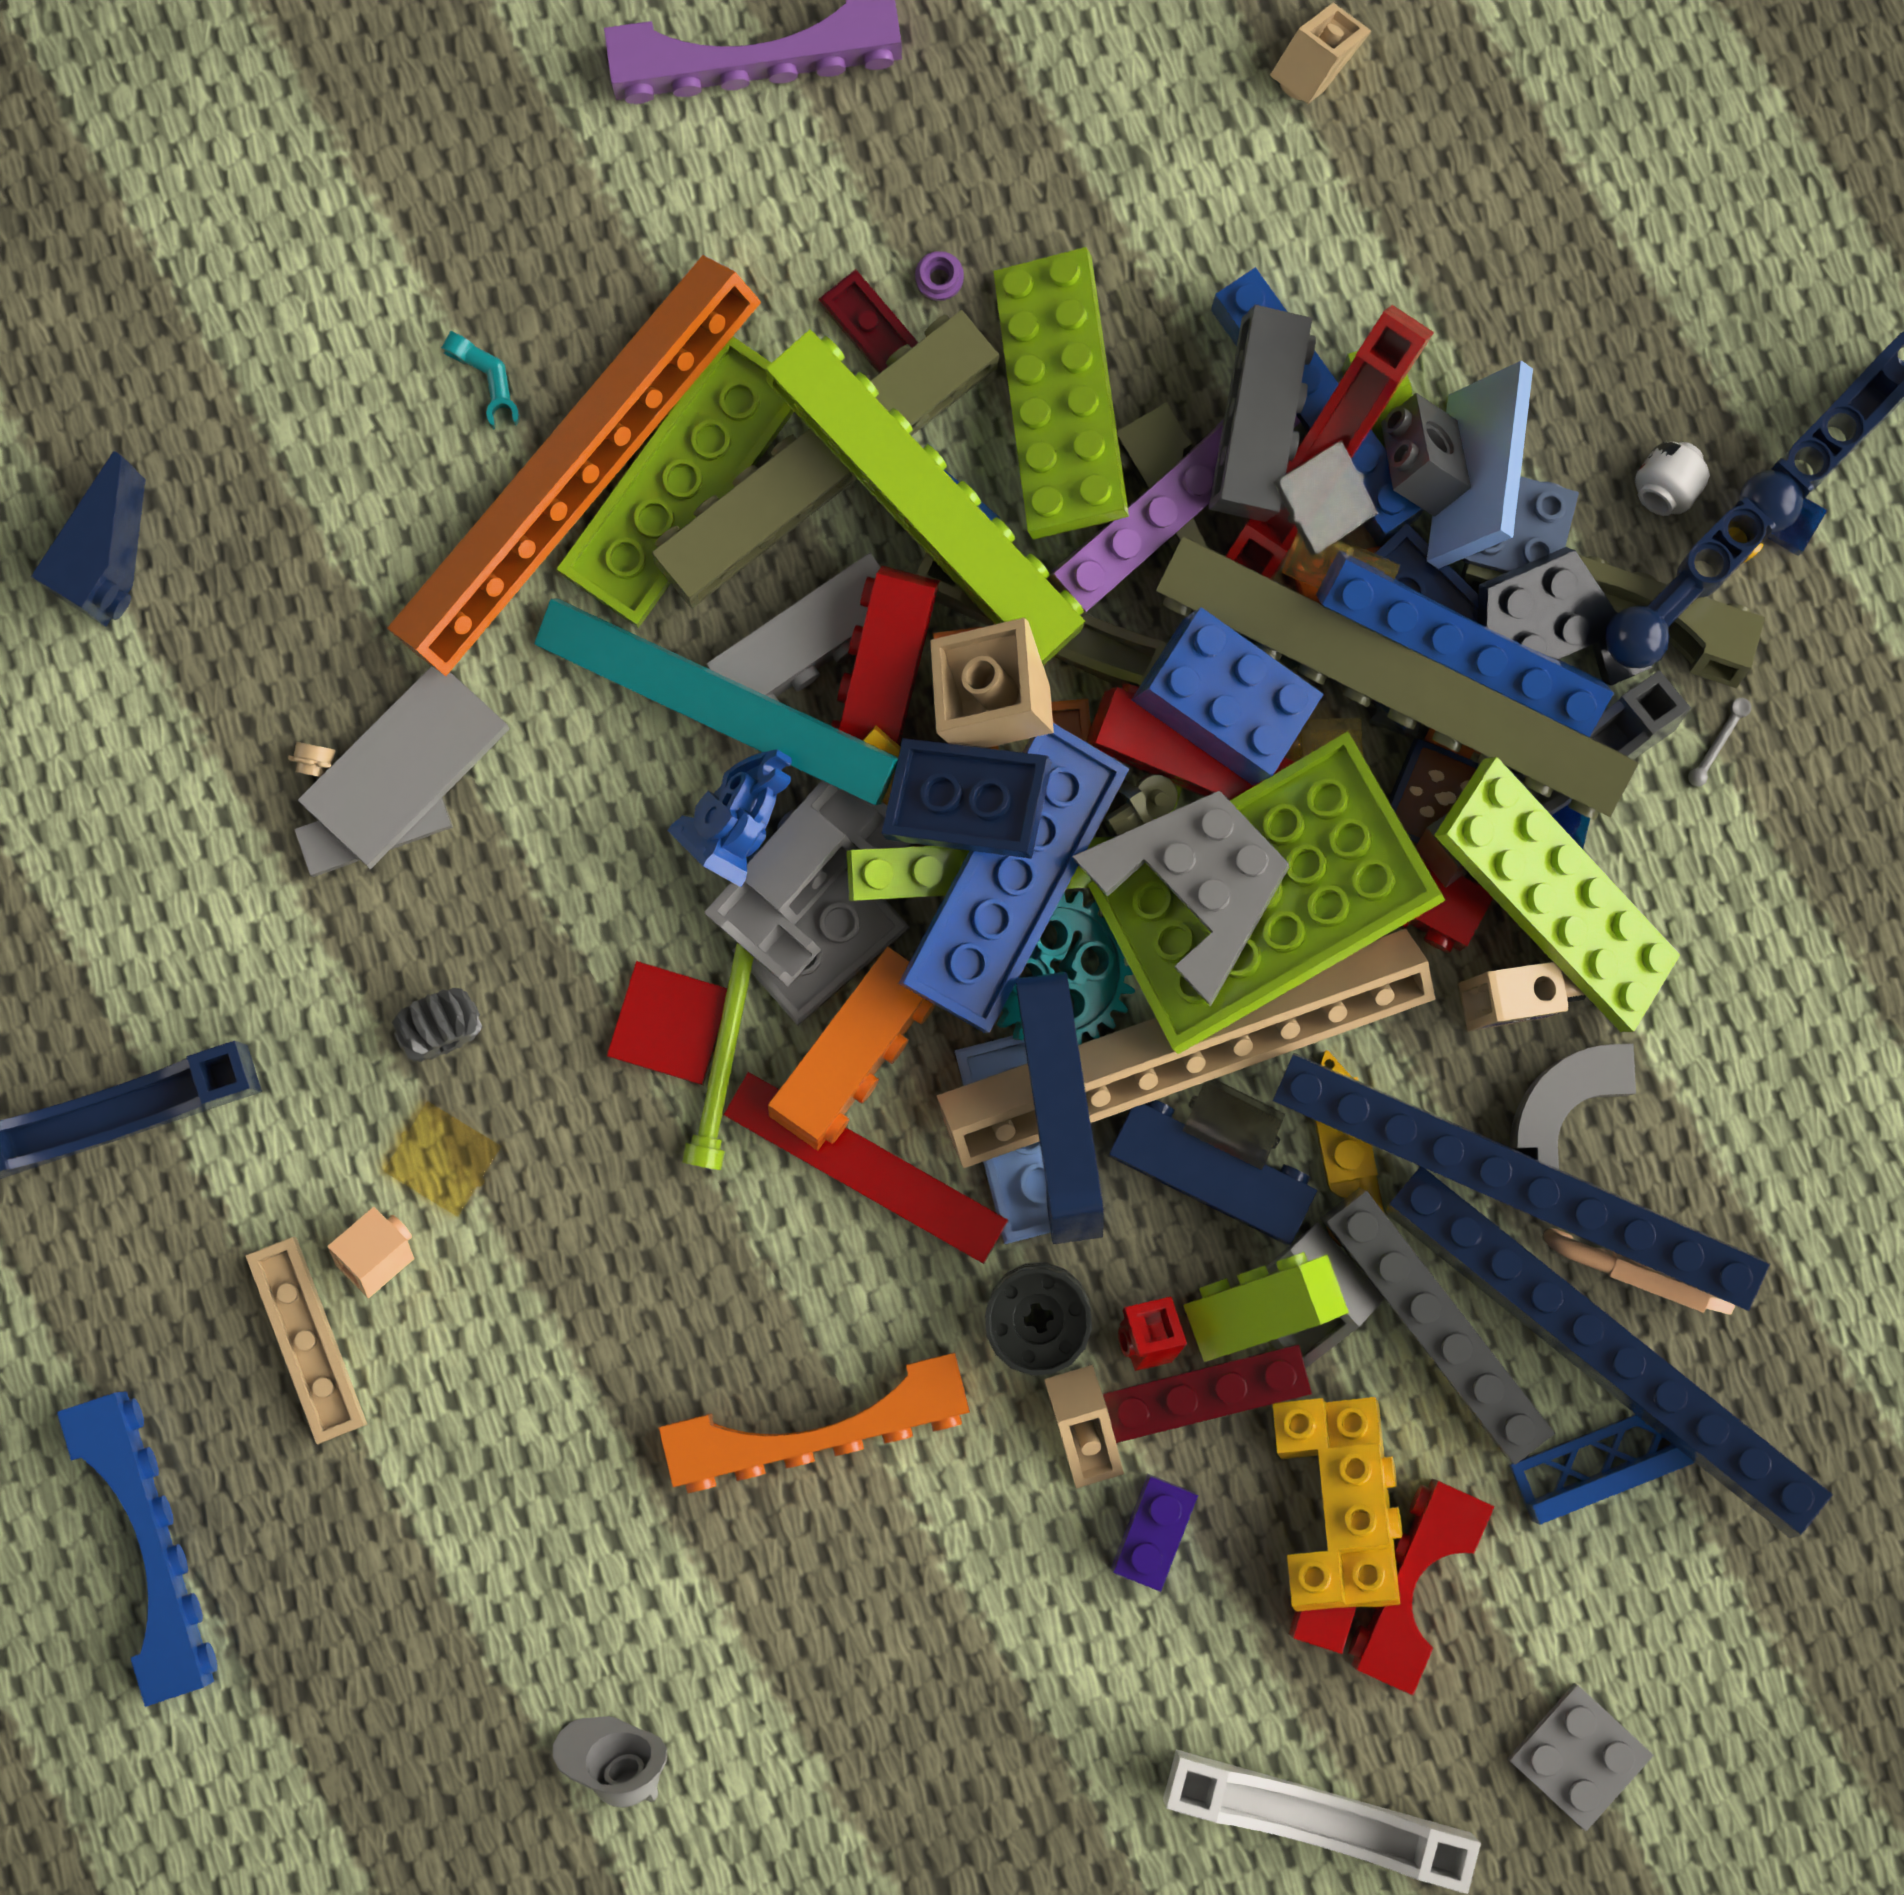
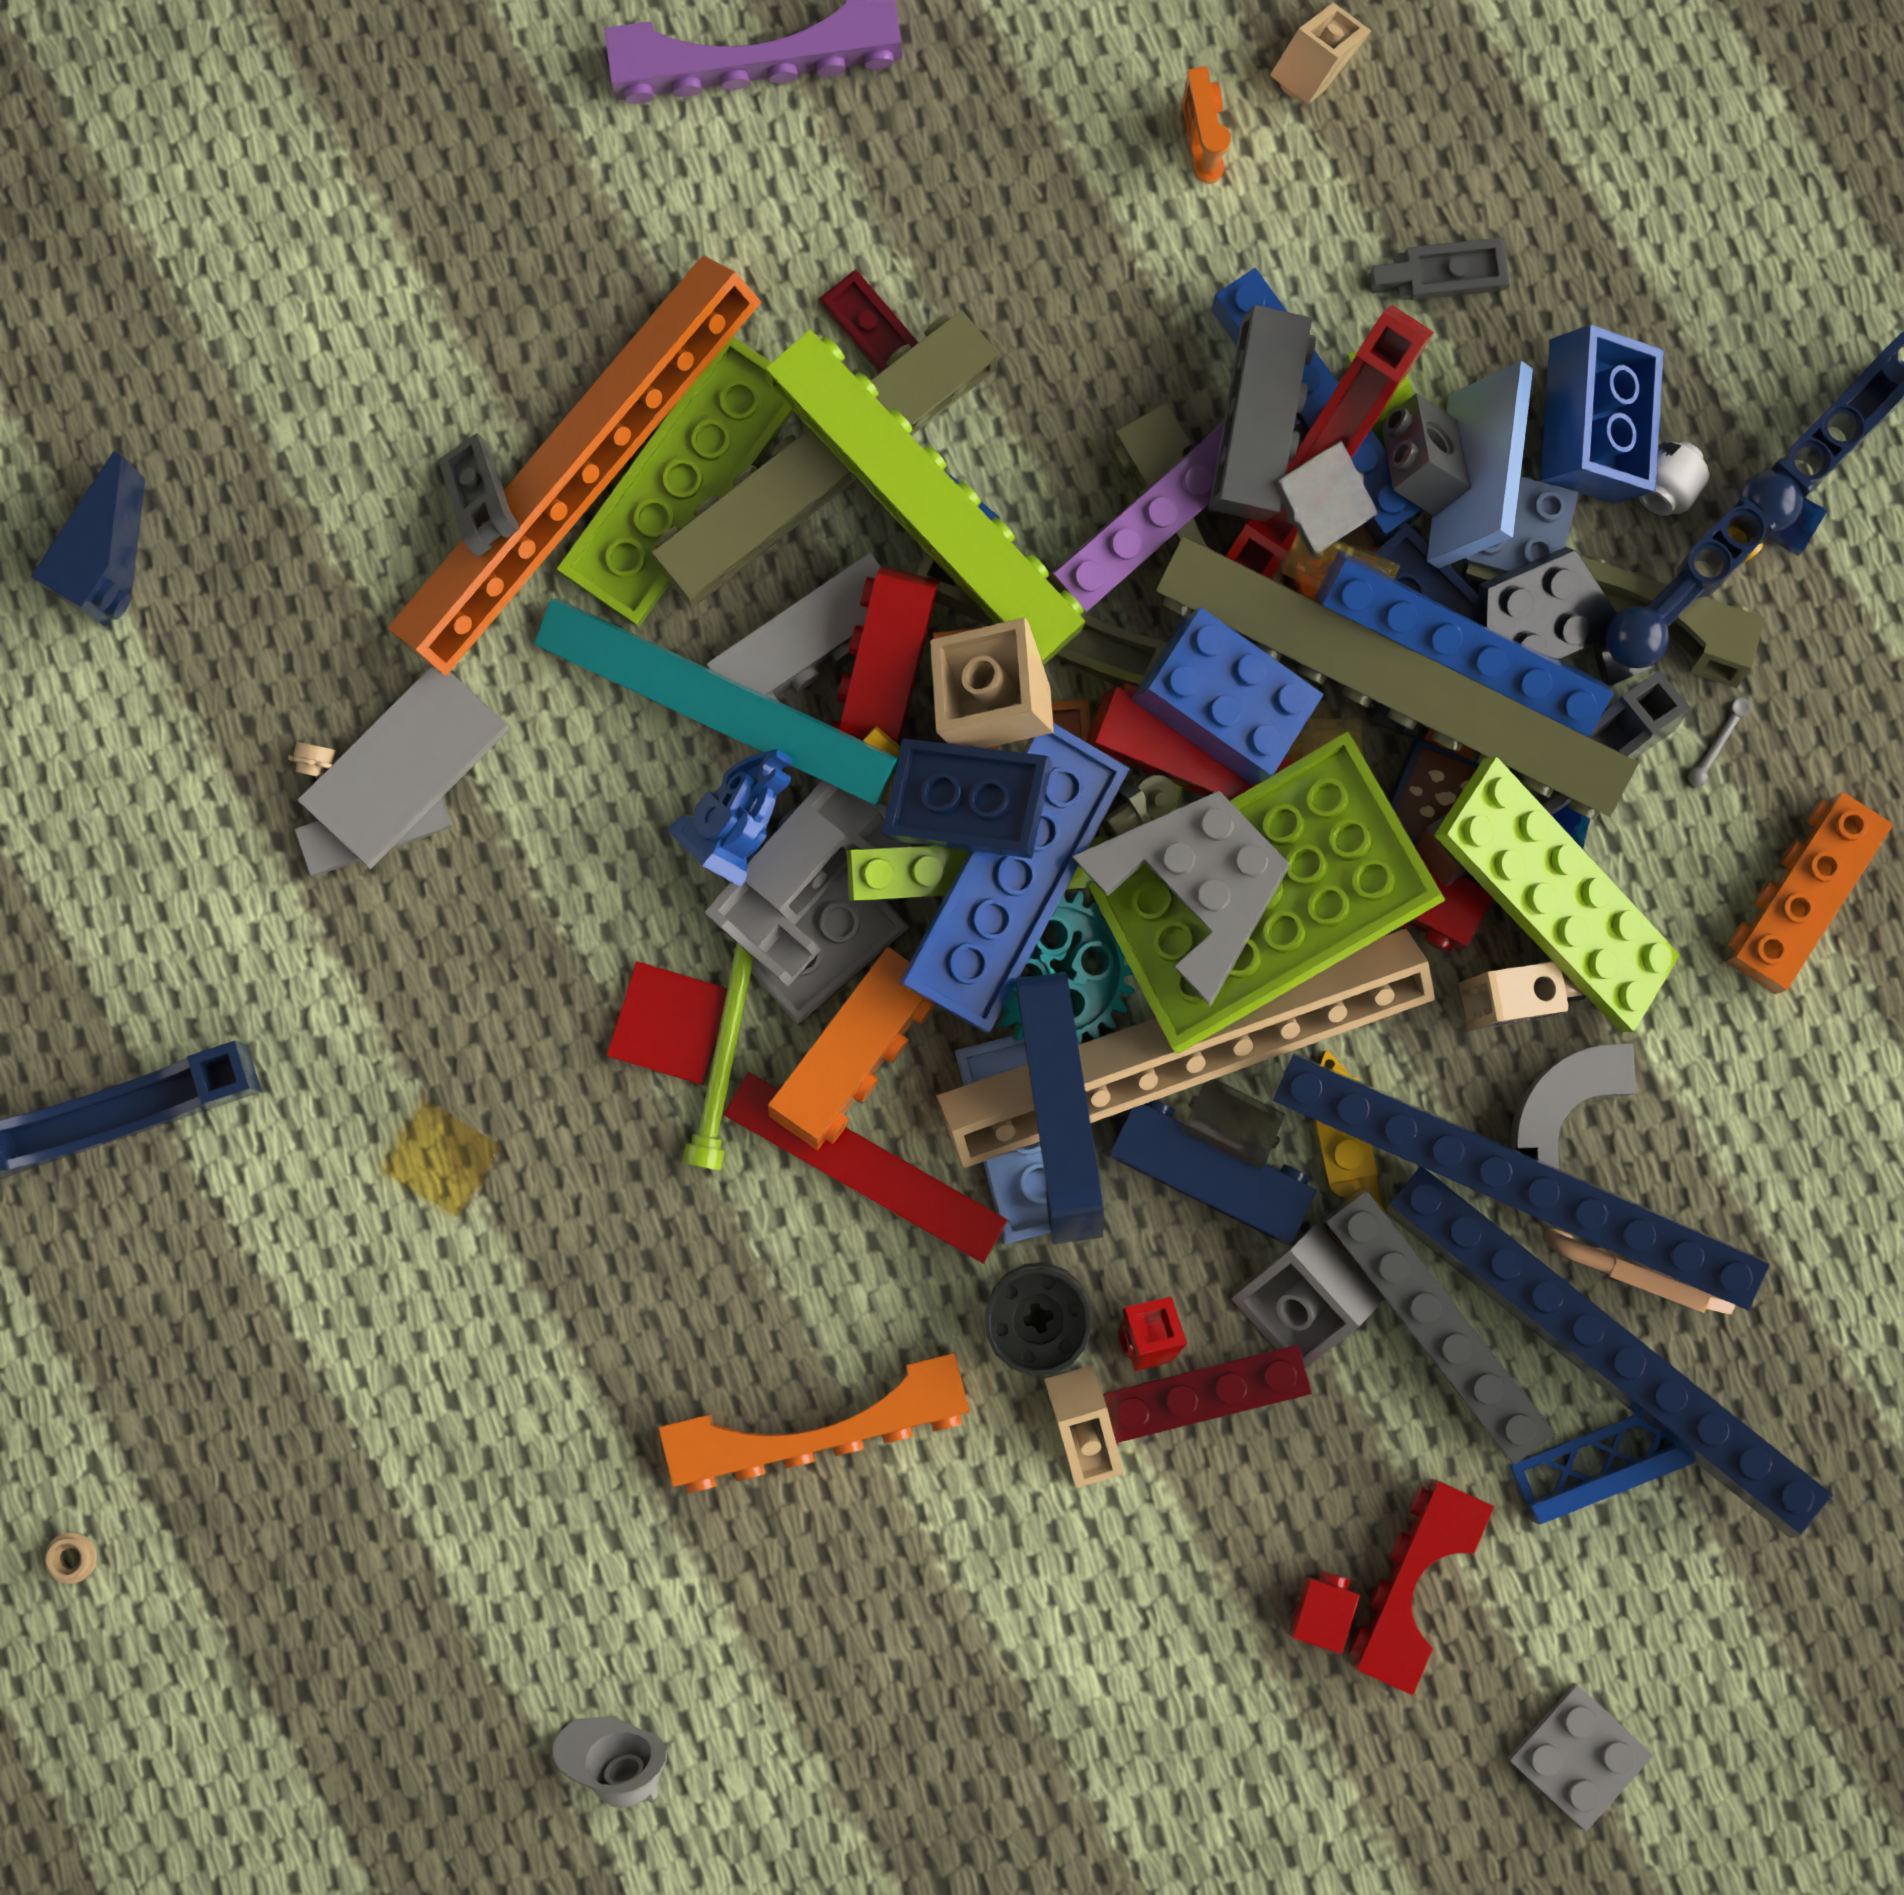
(54, 1558): none -> tan plate
(172, 1652): blue arch -> none
(306, 1340): tan plate -> none
(372, 1251): light nougat brick -> none
(437, 1024): dark grey gear -> none
(467, 353): teal arm -> none
(477, 495): none -> dark grey plate
(939, 261): medium lavender plate -> none
(1060, 394): lime plate -> none
(1154, 1532): dark purple piece -> none
(1206, 136): none -> orange plate
(1265, 1305): lime brick -> none
(1323, 1819): white arch -> none
(1356, 1504): yellow bracket -> none
(1444, 270): none -> dark grey hinge
(1602, 414): none -> blue brick
(1808, 892): none -> orange brick

